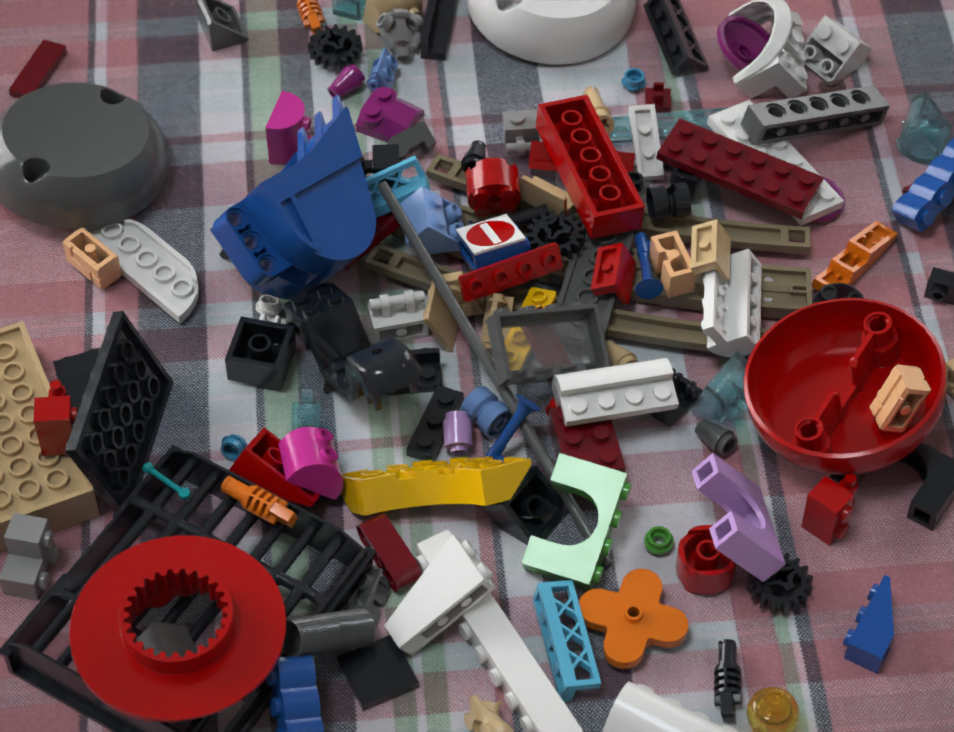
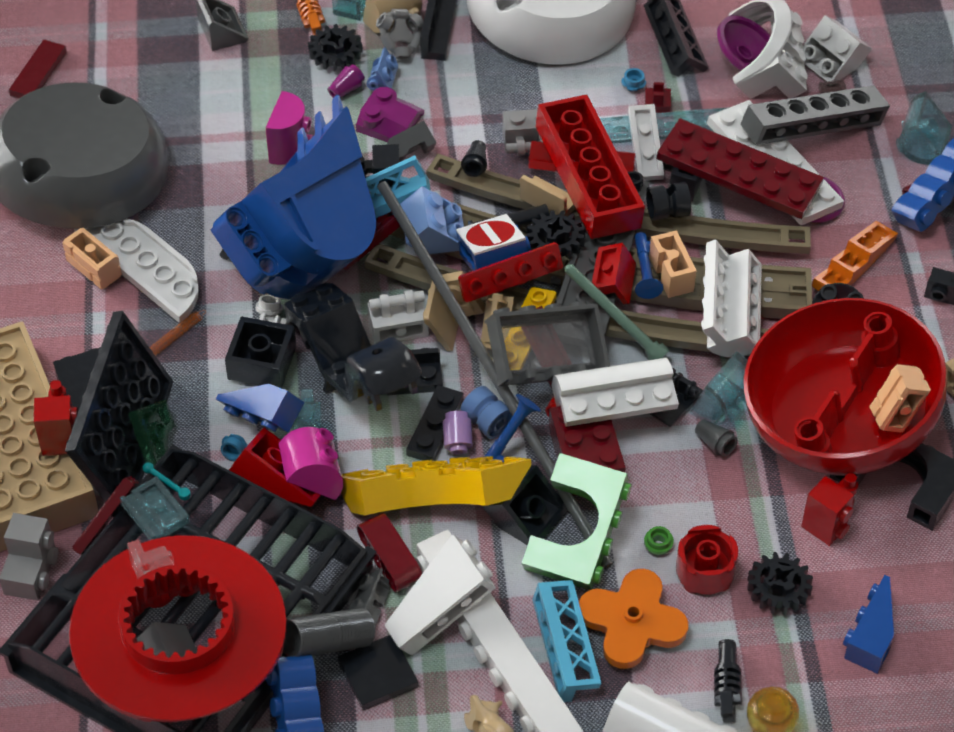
(104, 515): none -> dark red tile
(147, 561): none -> clear panel
(152, 429): none -> clear green tile
(155, 509): none -> clear light blue plate
(182, 327): none -> orange piece
(259, 502): orange hinge -> none
(263, 403): none -> blue slope
(493, 187): red brick -> none
(602, 110): tan pin -> none
(619, 355): tan cone -> none
(653, 349): none -> sand green piece
(710, 249): tan panel -> none
(746, 530): lavender arch -> none

